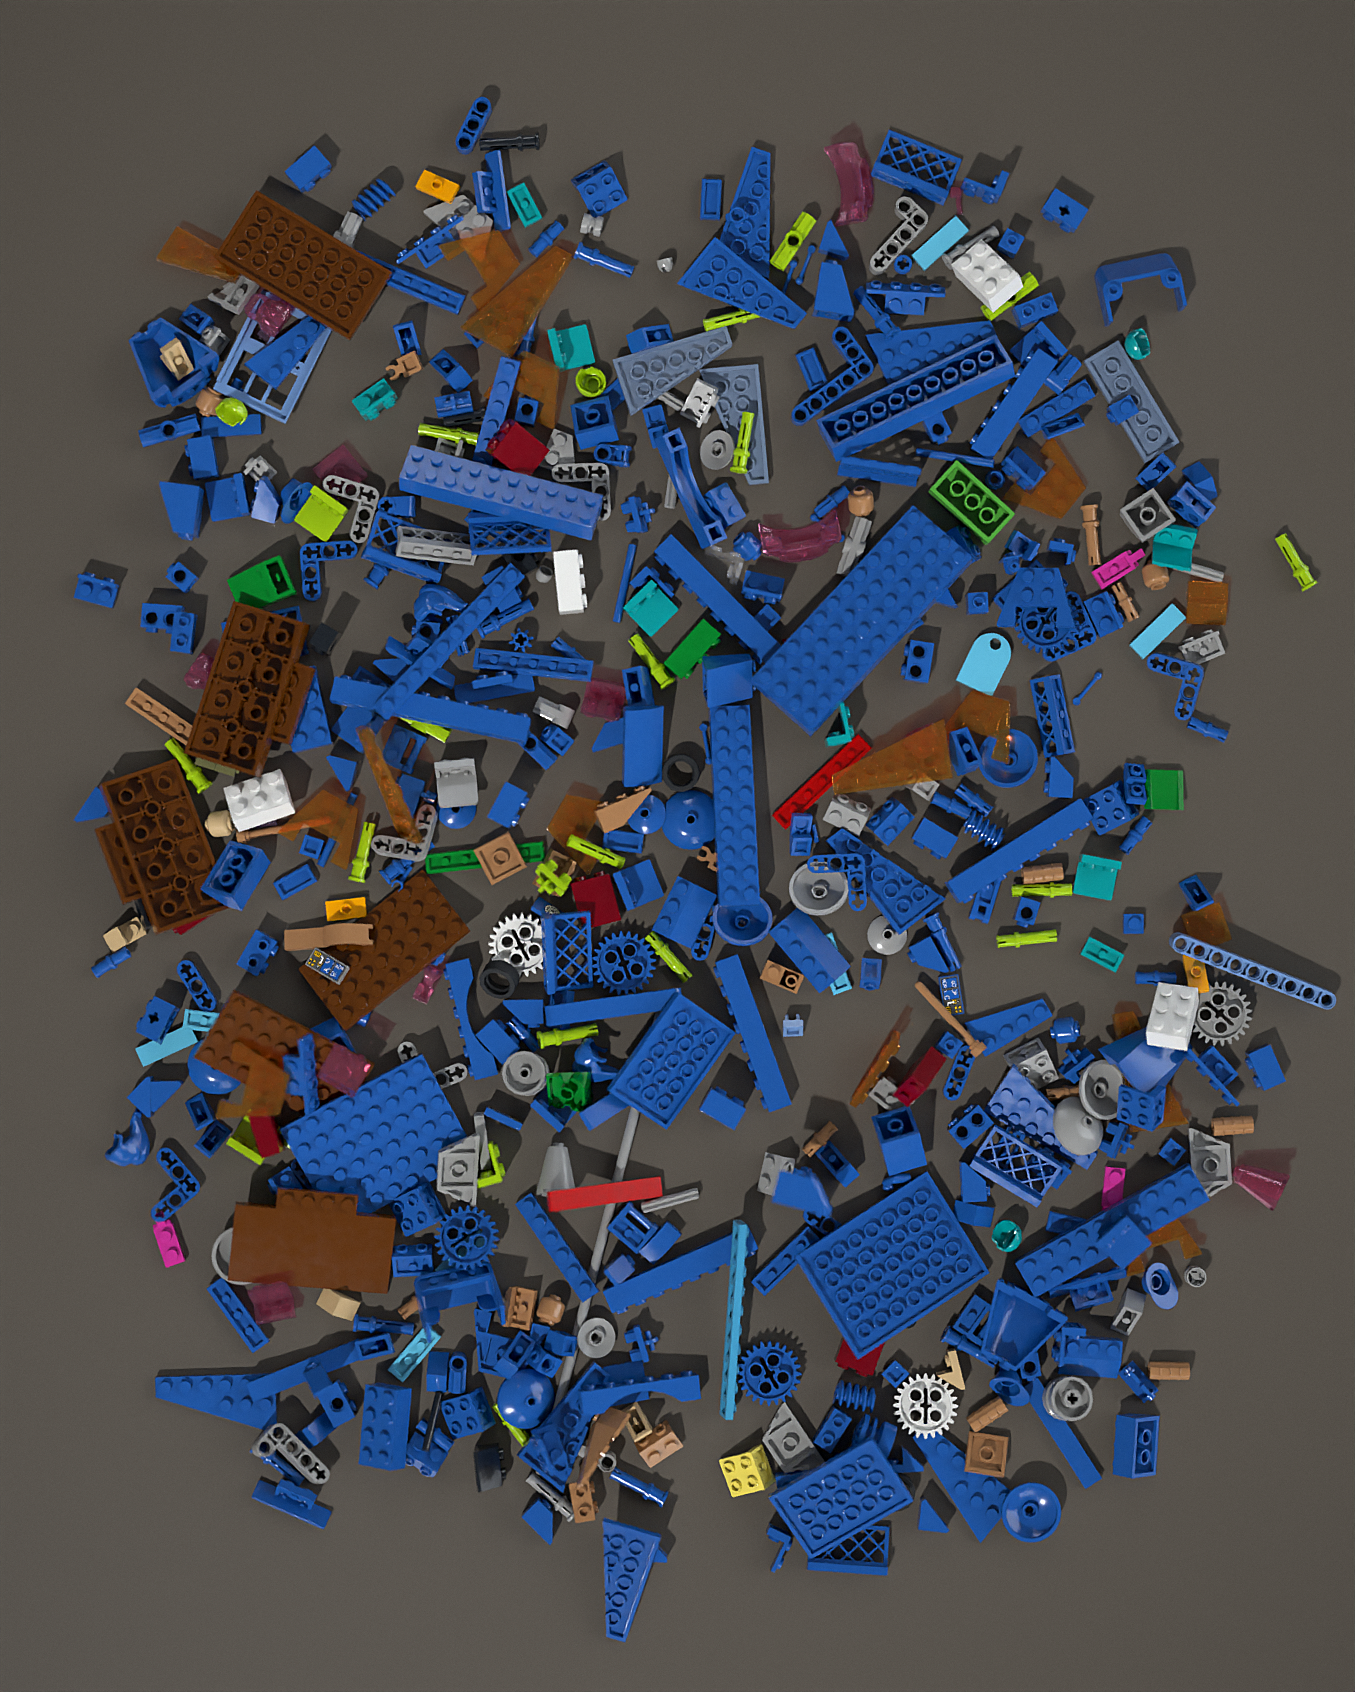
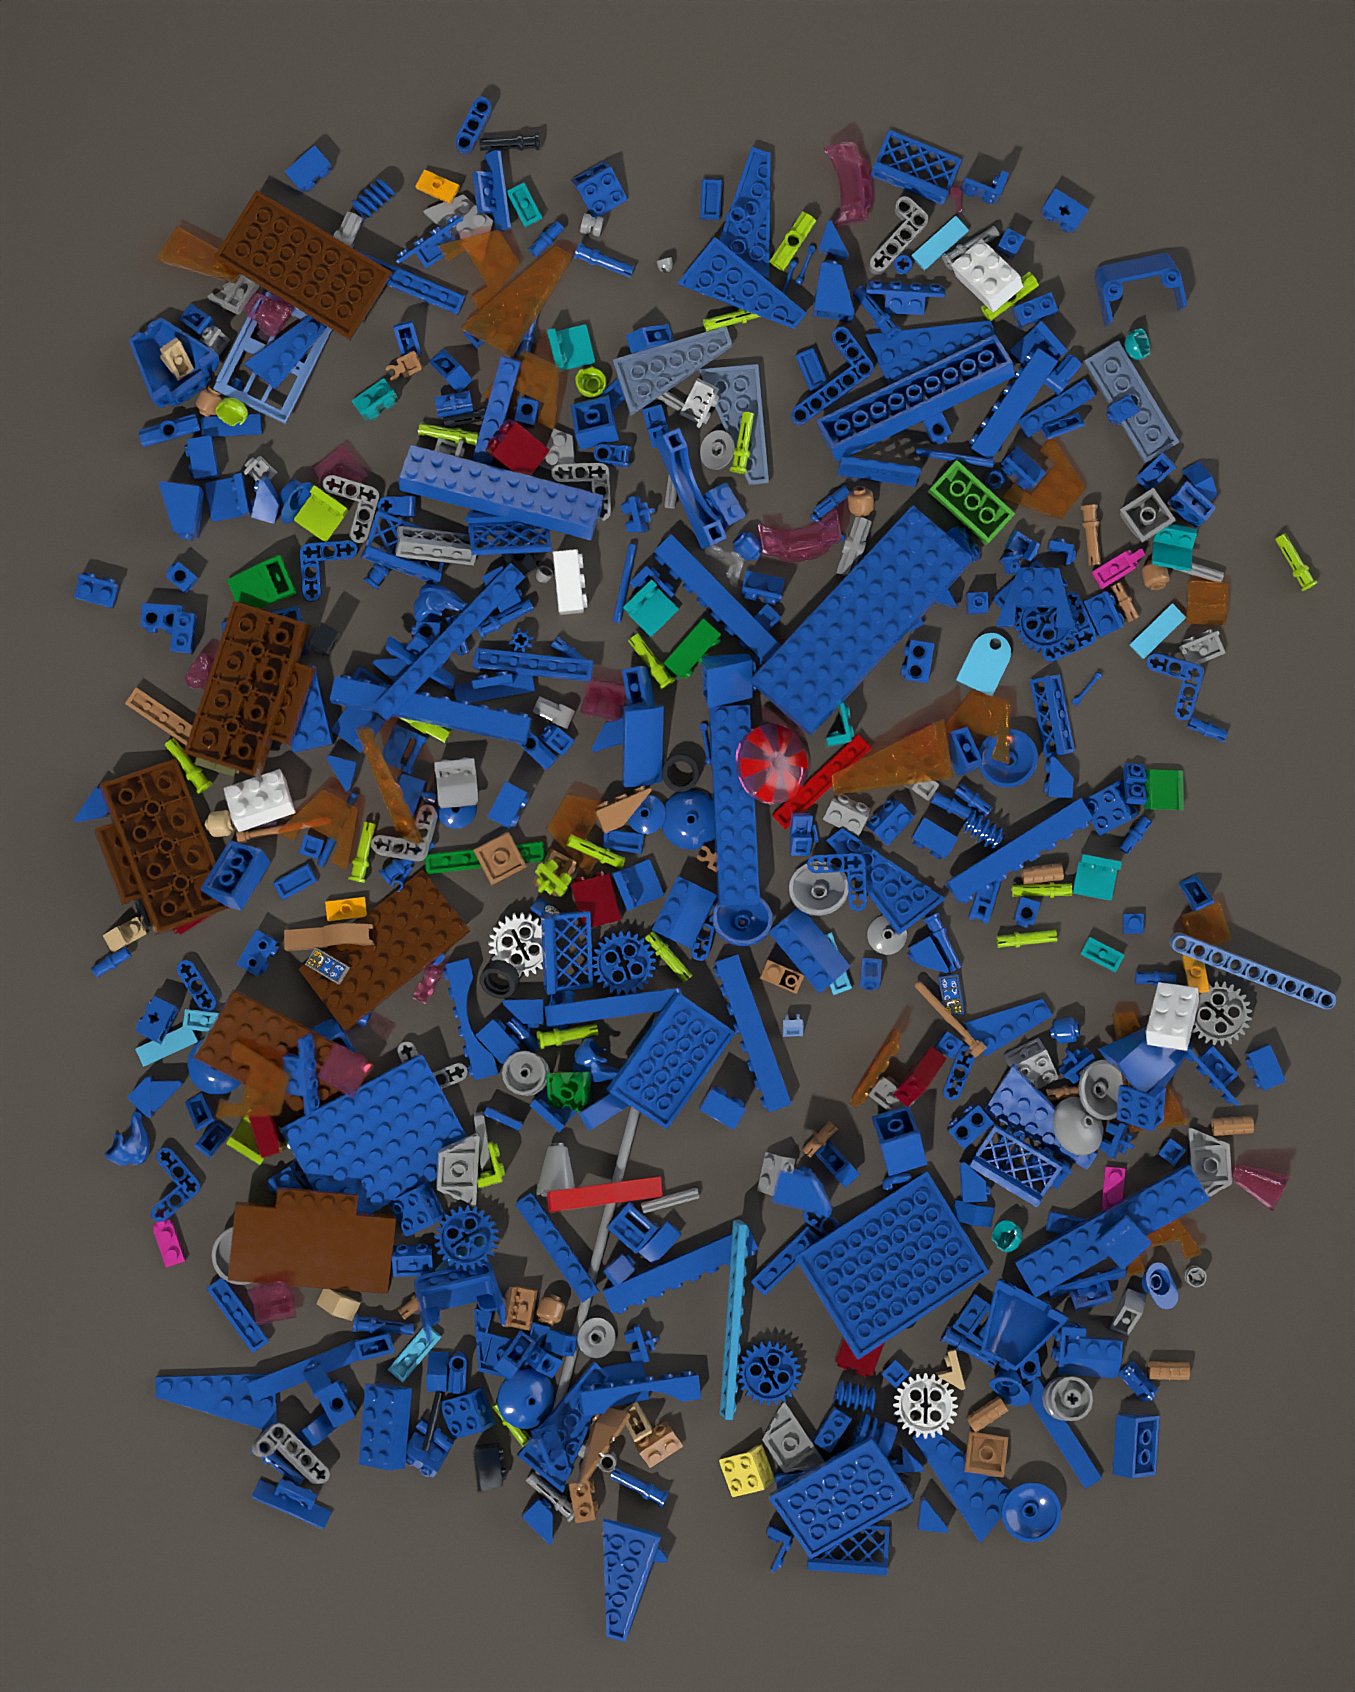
(771, 763): none -> dish

